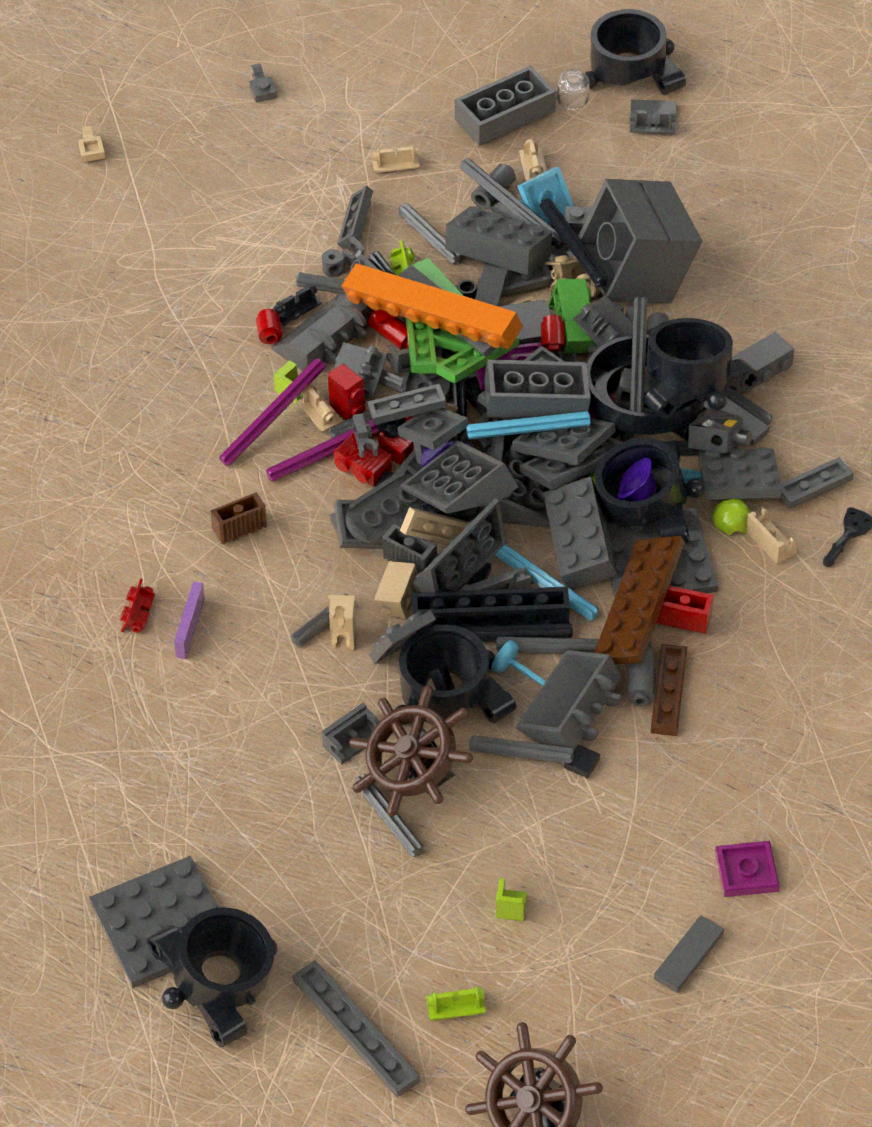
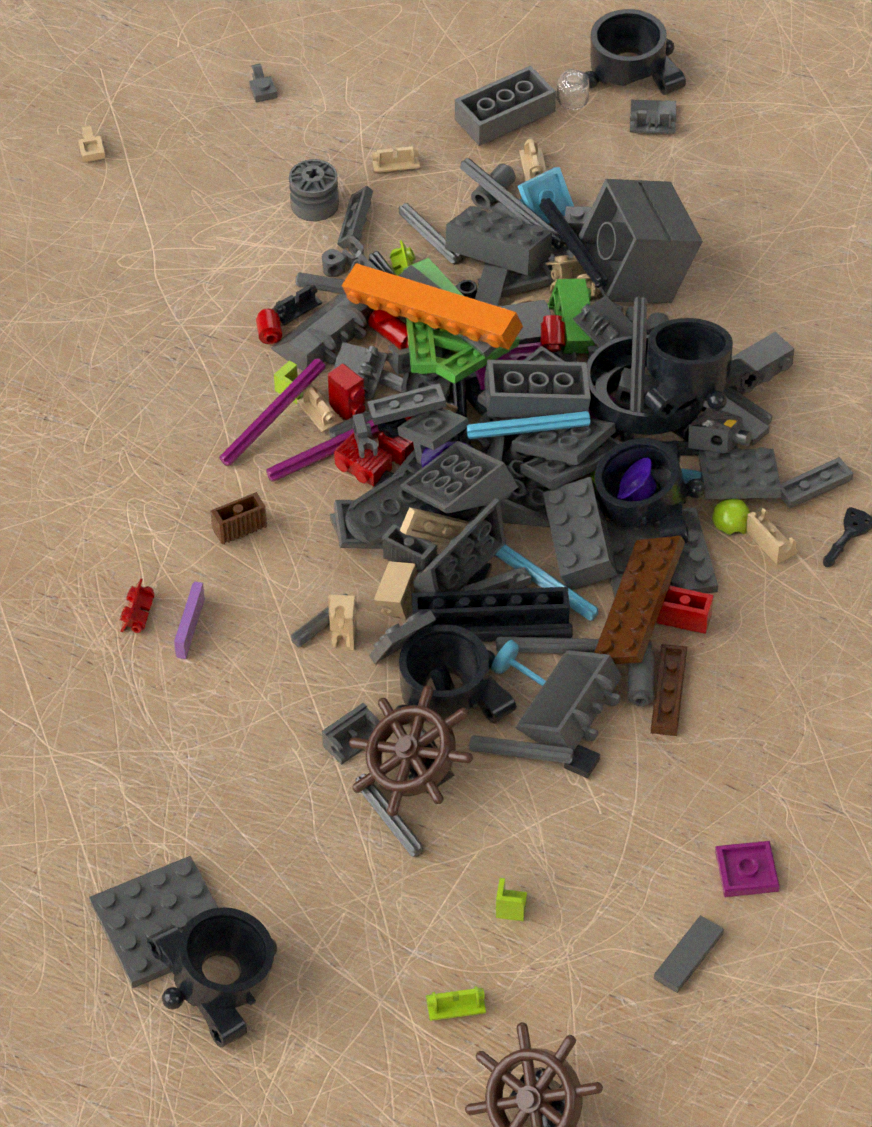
(314, 190): none -> dark grey wheel
(356, 1029): dark grey plate -> none

